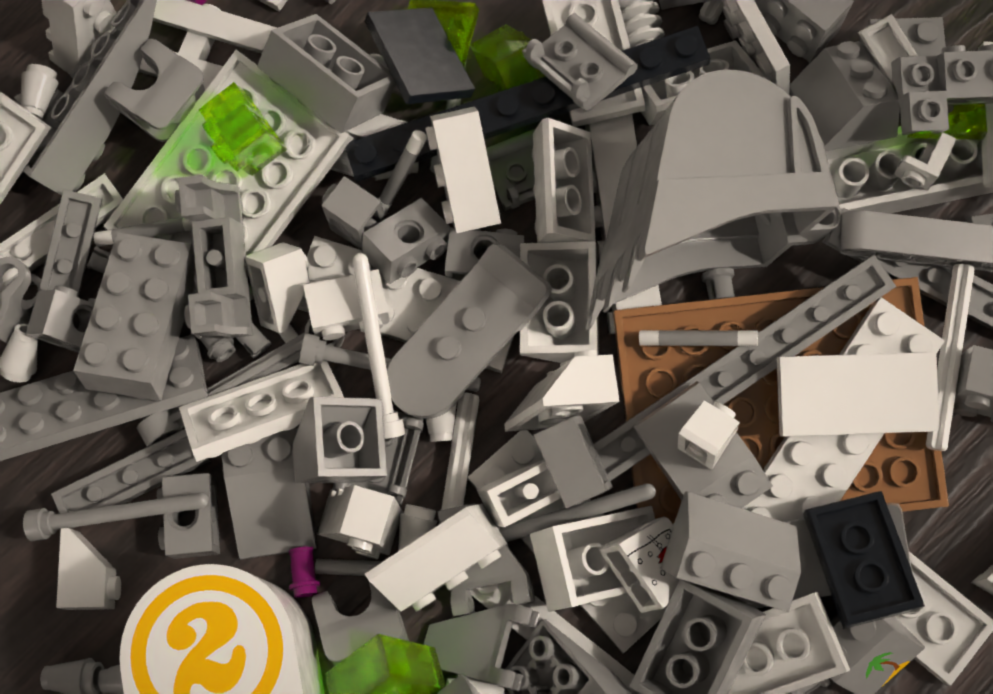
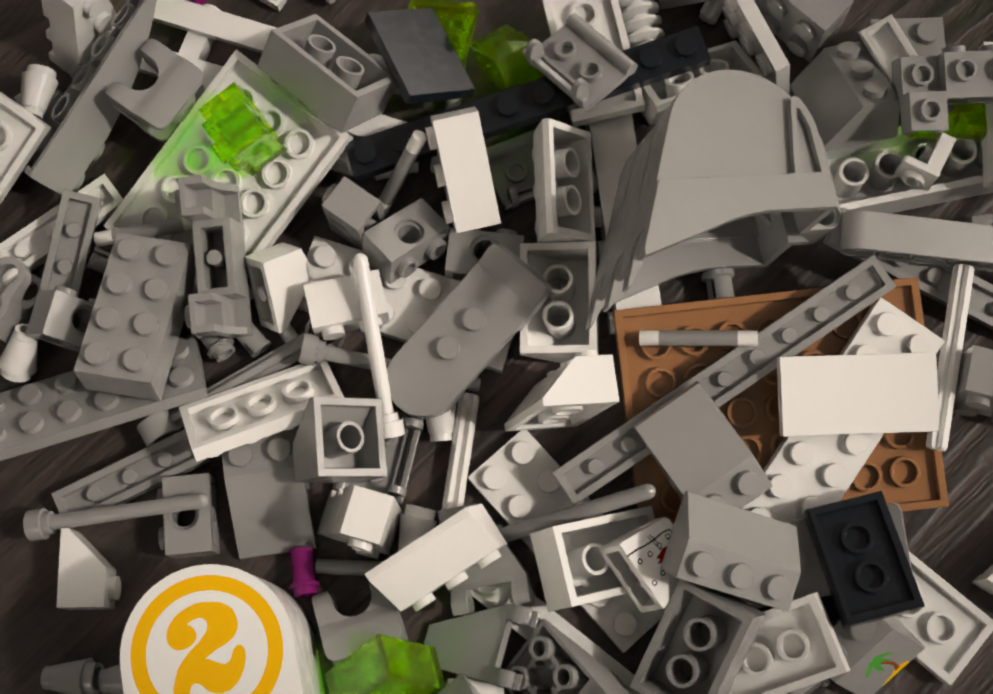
(519, 494): white slope -> none
(573, 461): light grey hinge -> none
(708, 433): white slope -> none

